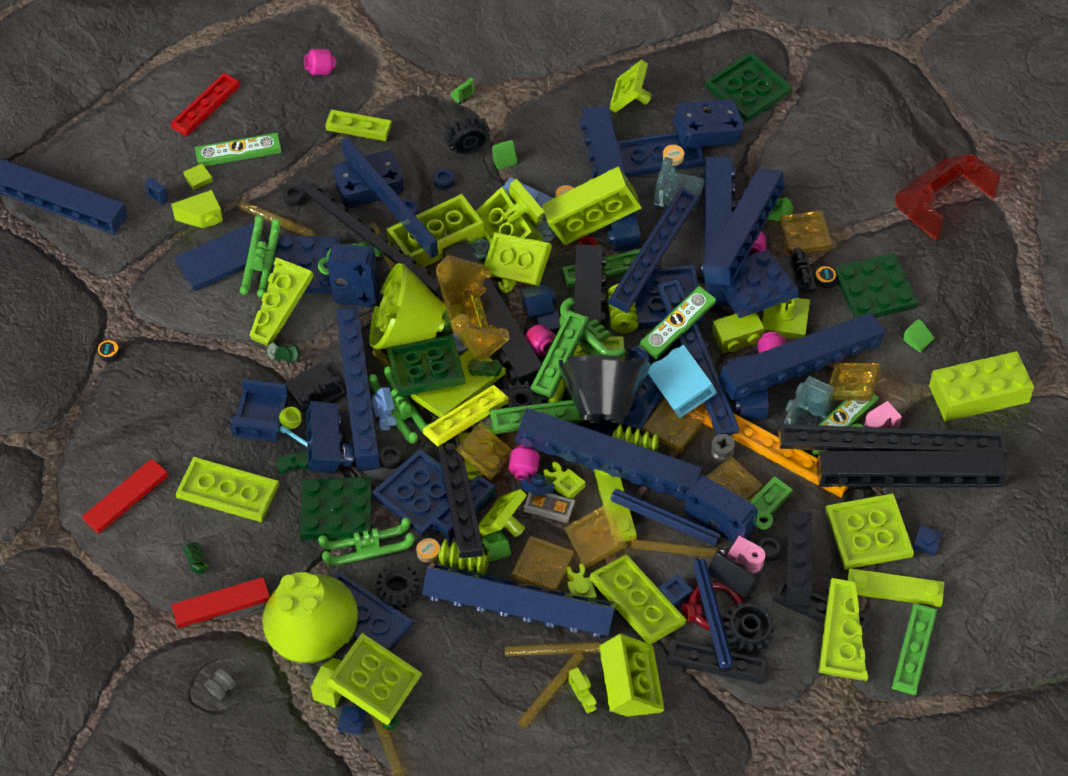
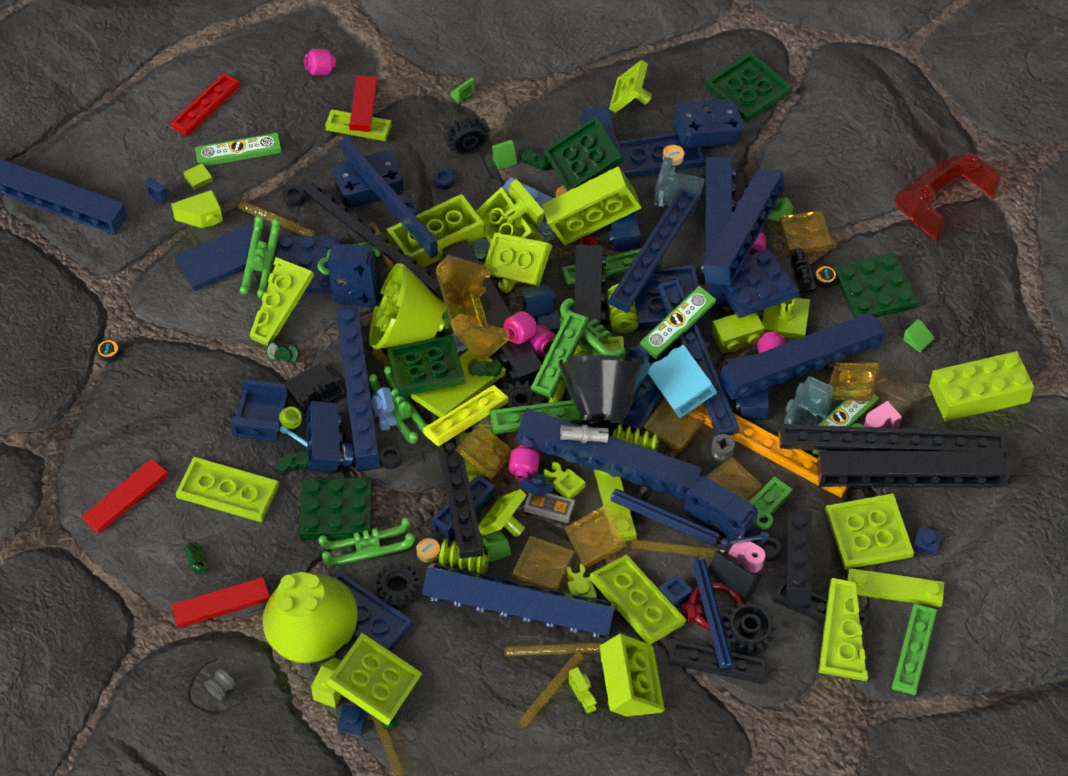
(363, 103): none -> red tile
(414, 491): dark blue plate -> none
(520, 327): none -> dark pink head
(535, 159): none -> dark green piece
(583, 154): none -> dark green plate
(584, 433): none -> light grey pin
(764, 536): none -> dark blue hinge

